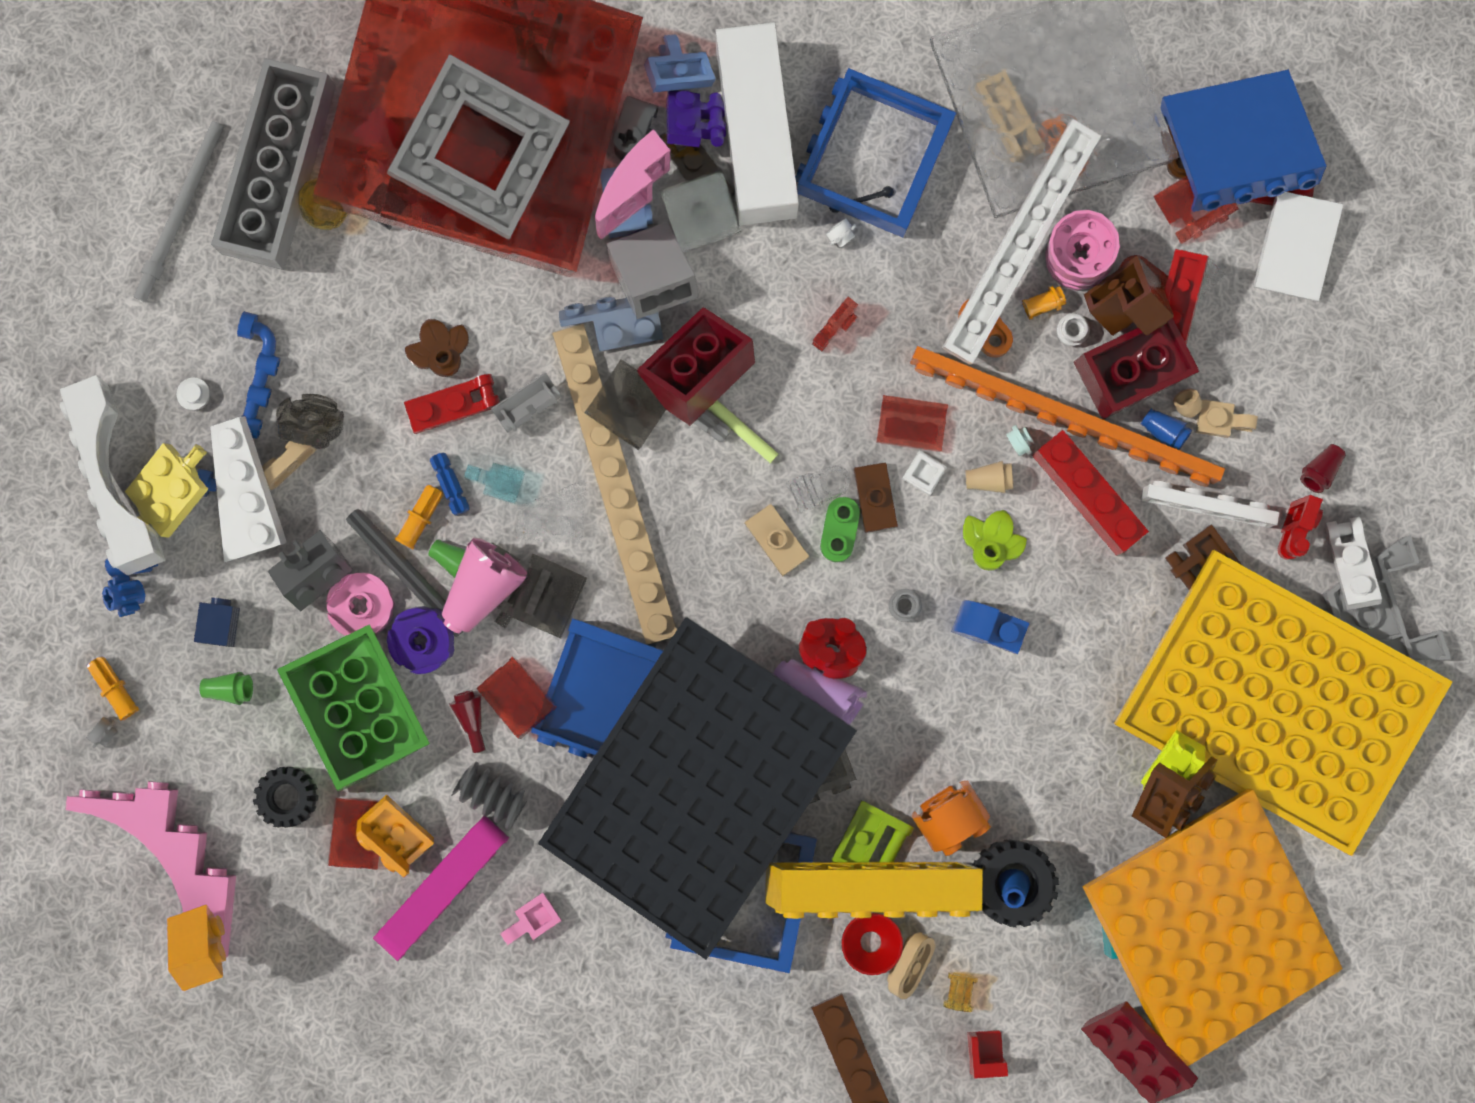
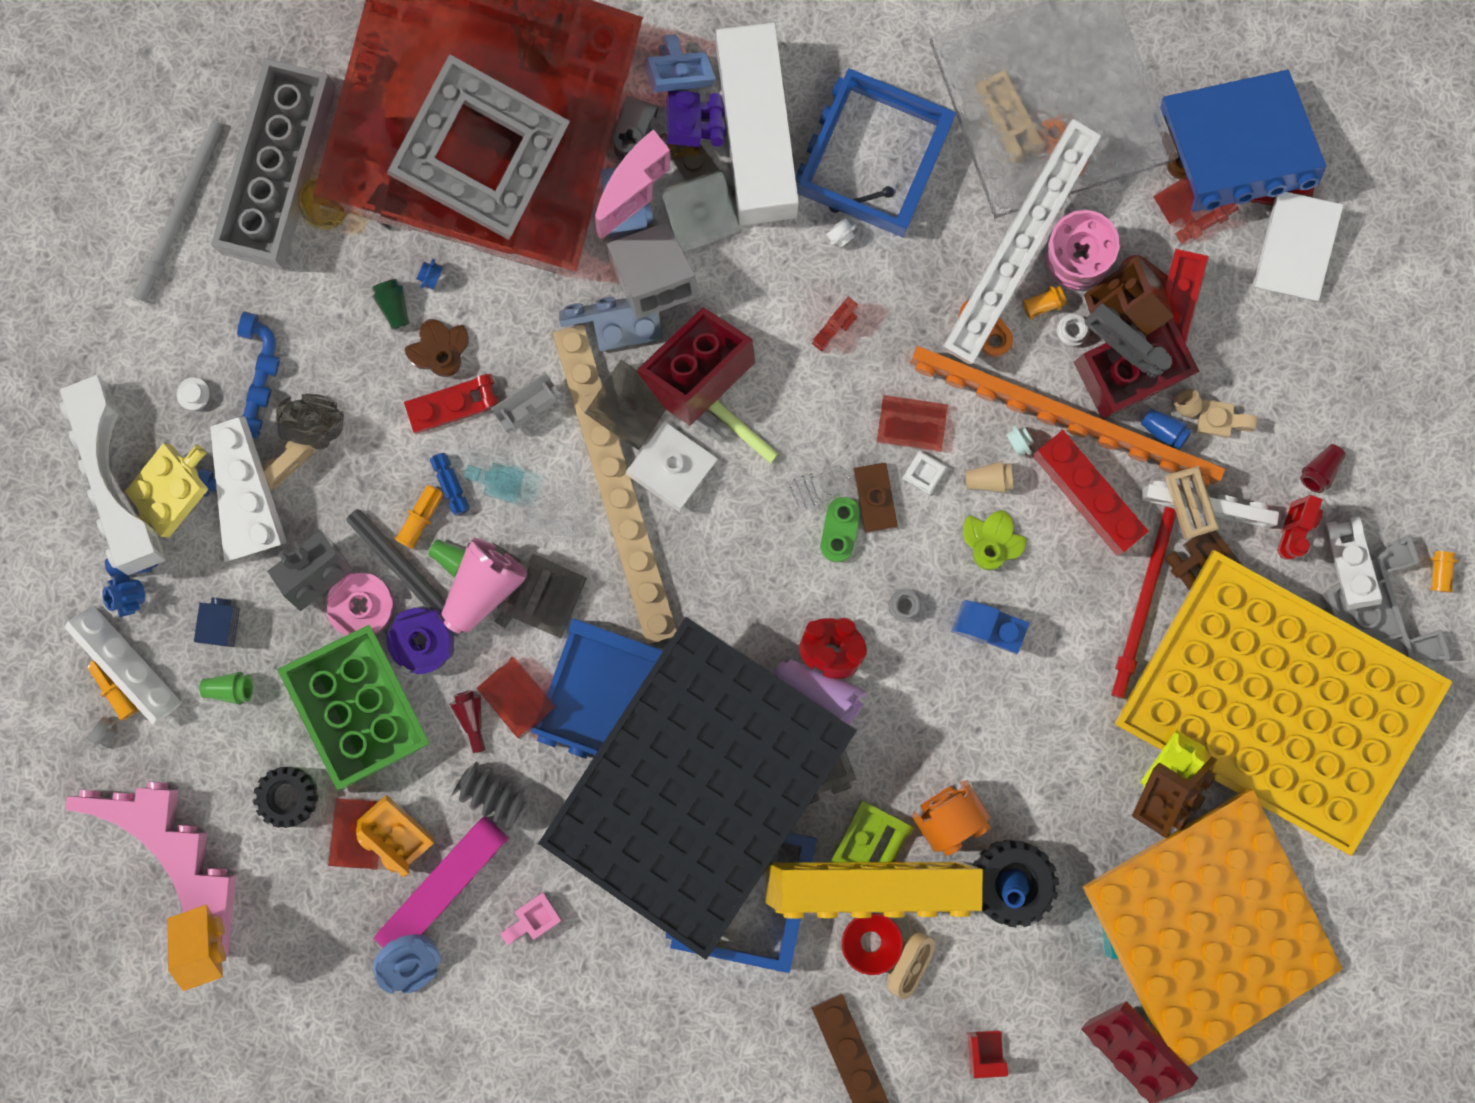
(123, 665): none -> white plate
(391, 302): none -> dark green cone
(406, 964): none -> medium blue tile
(429, 274): none -> blue plate
(671, 466): none -> white plate
(776, 539): tan plate -> none
(960, 992): clear yellow bush -> none
(1126, 663): none -> red bar
(1128, 341): none -> dark grey hinge
(1179, 505): none -> tan tile
(1443, 571): none -> light orange pin

